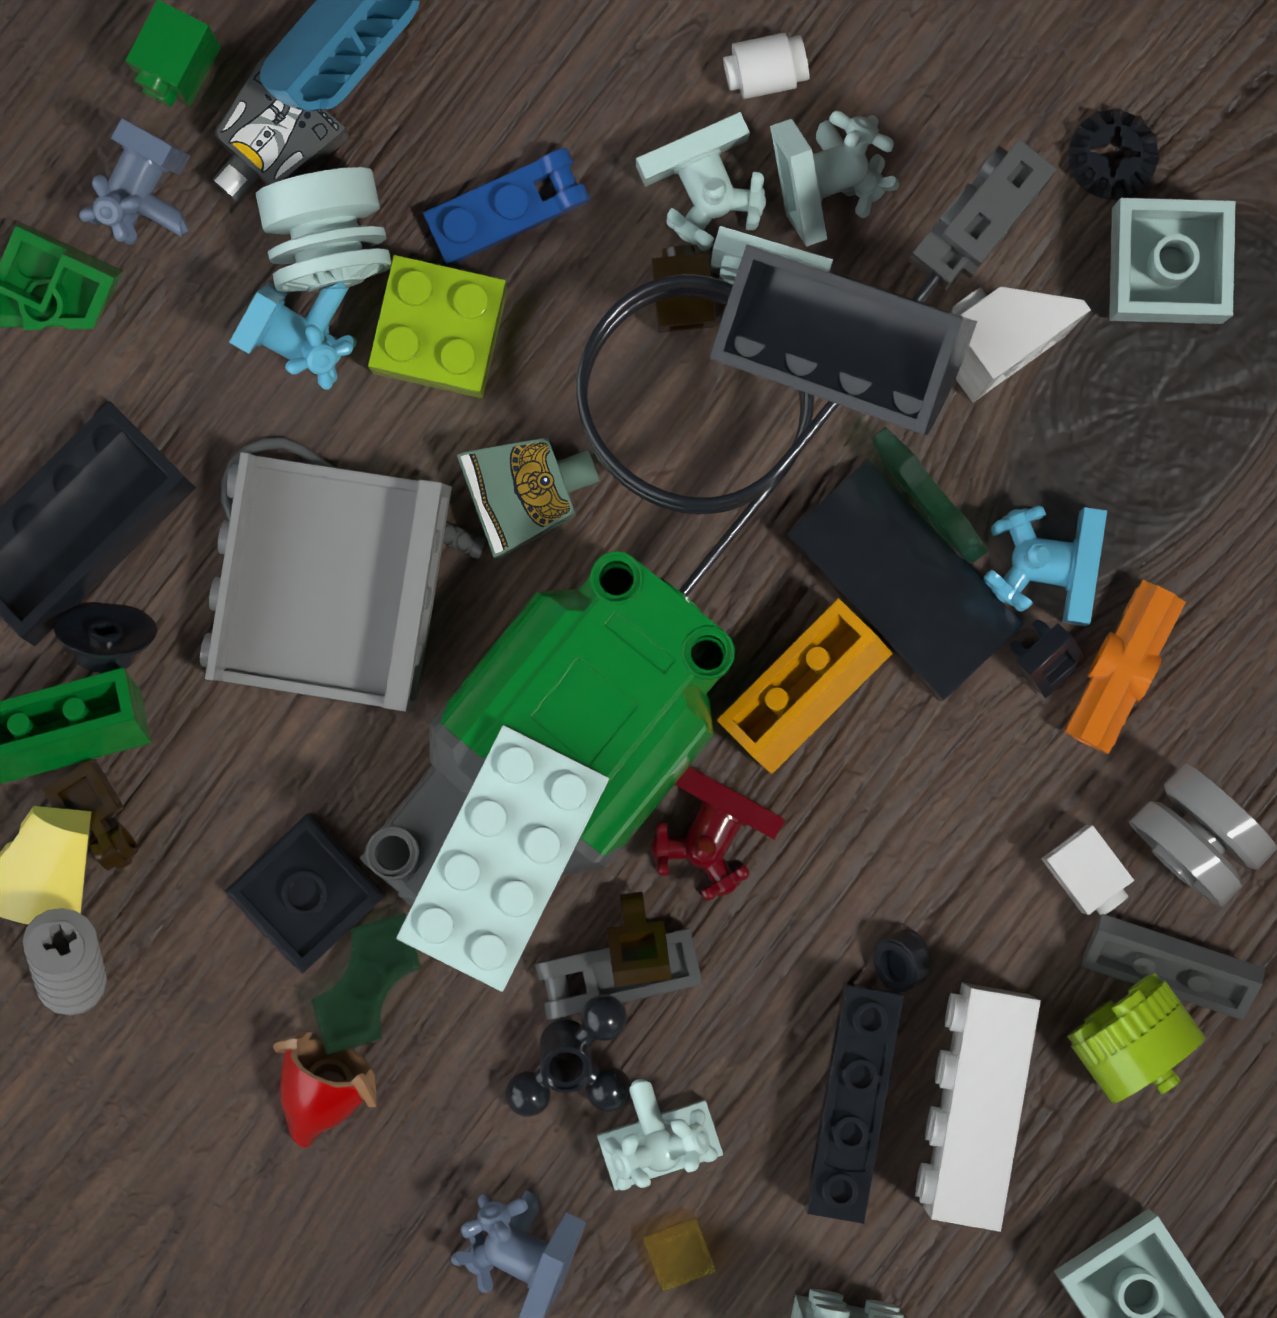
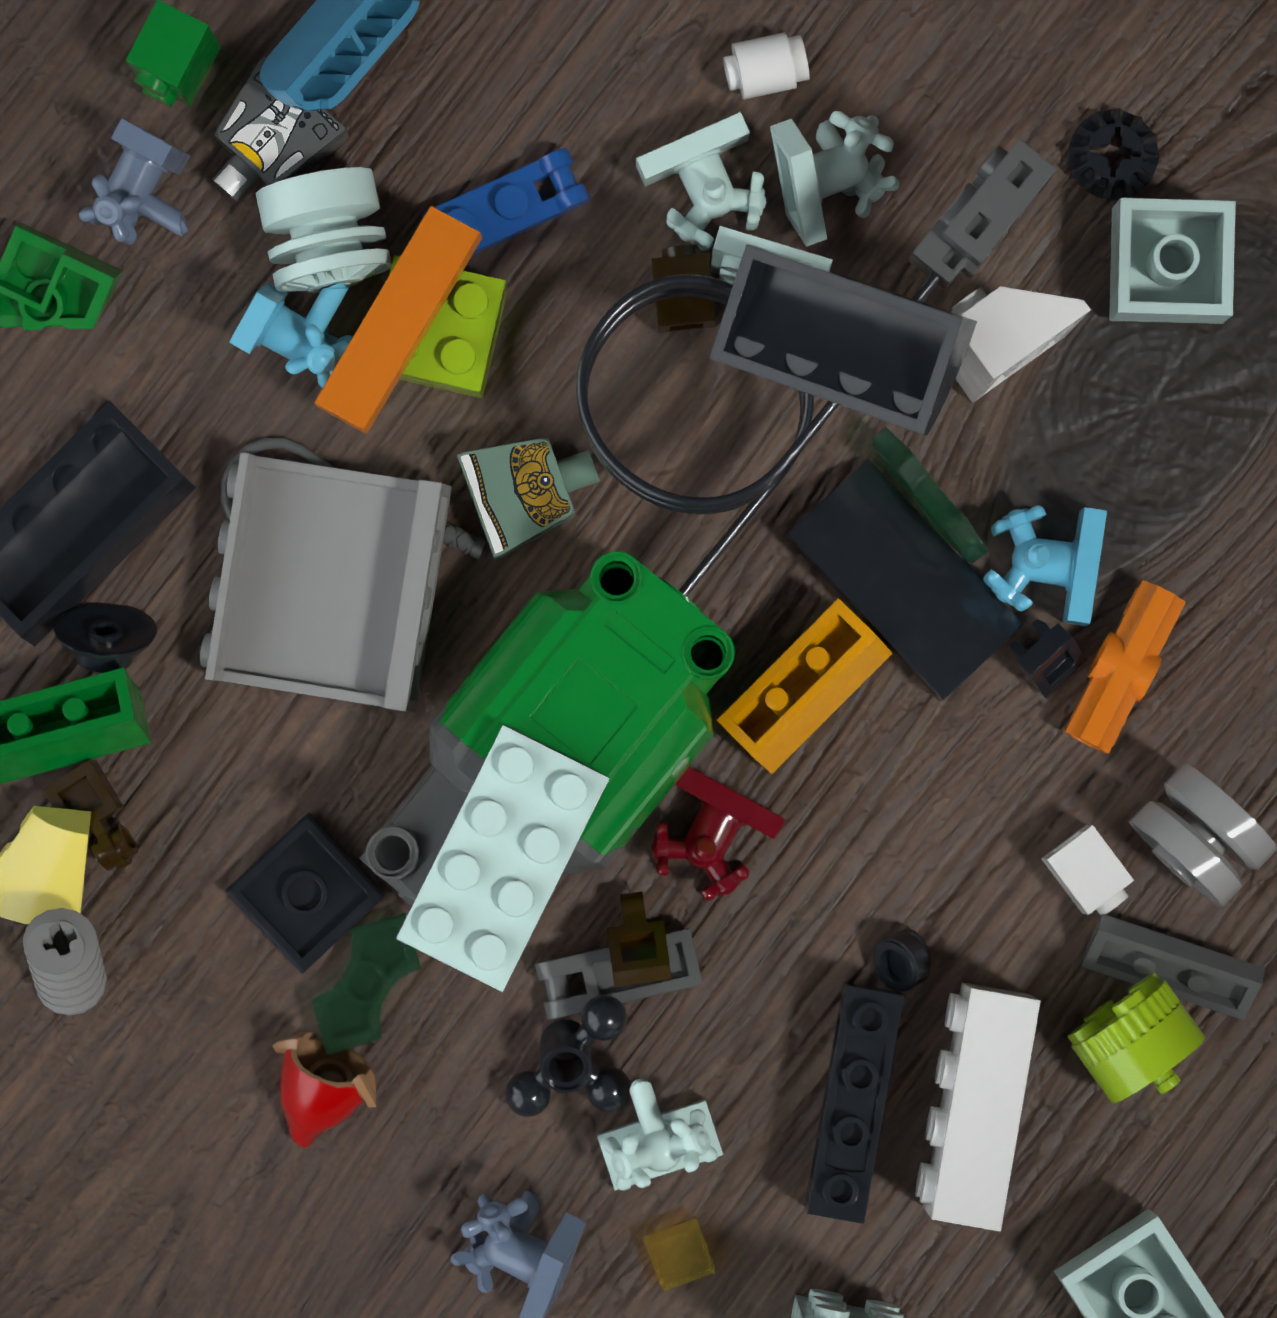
(398, 320): none -> orange tile

